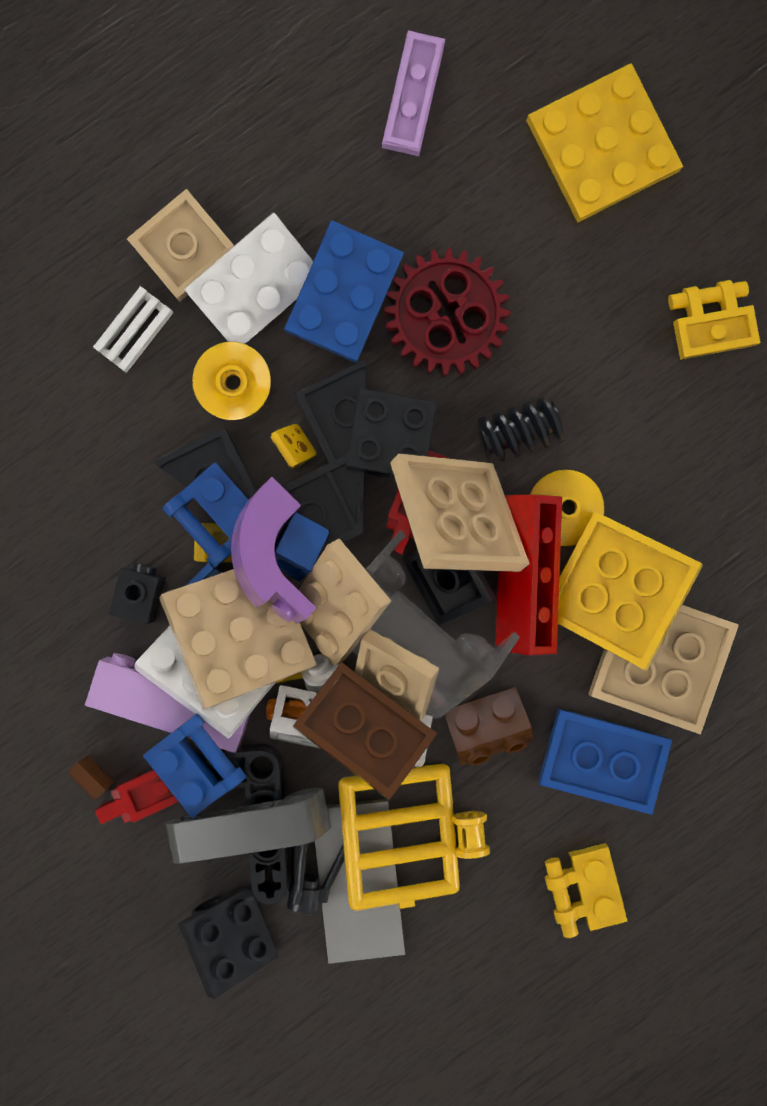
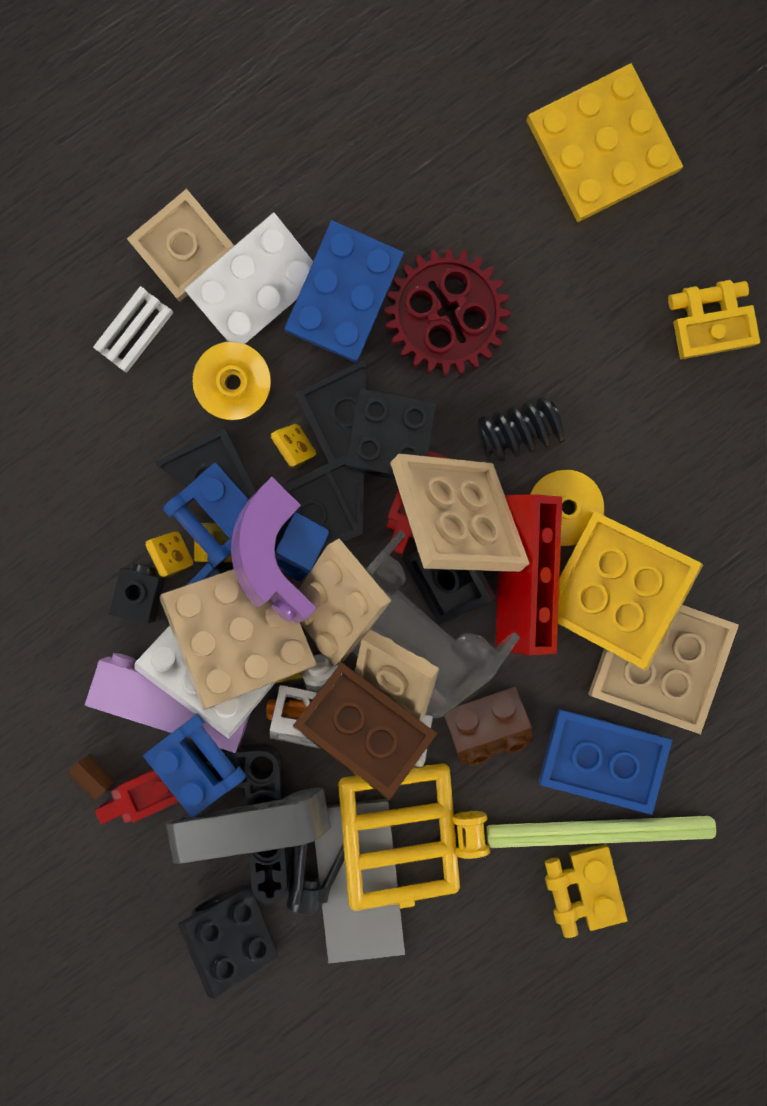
(169, 554): none -> yellow slope
(413, 93): lavender tile -> none
(600, 831): none -> yellowish green axle

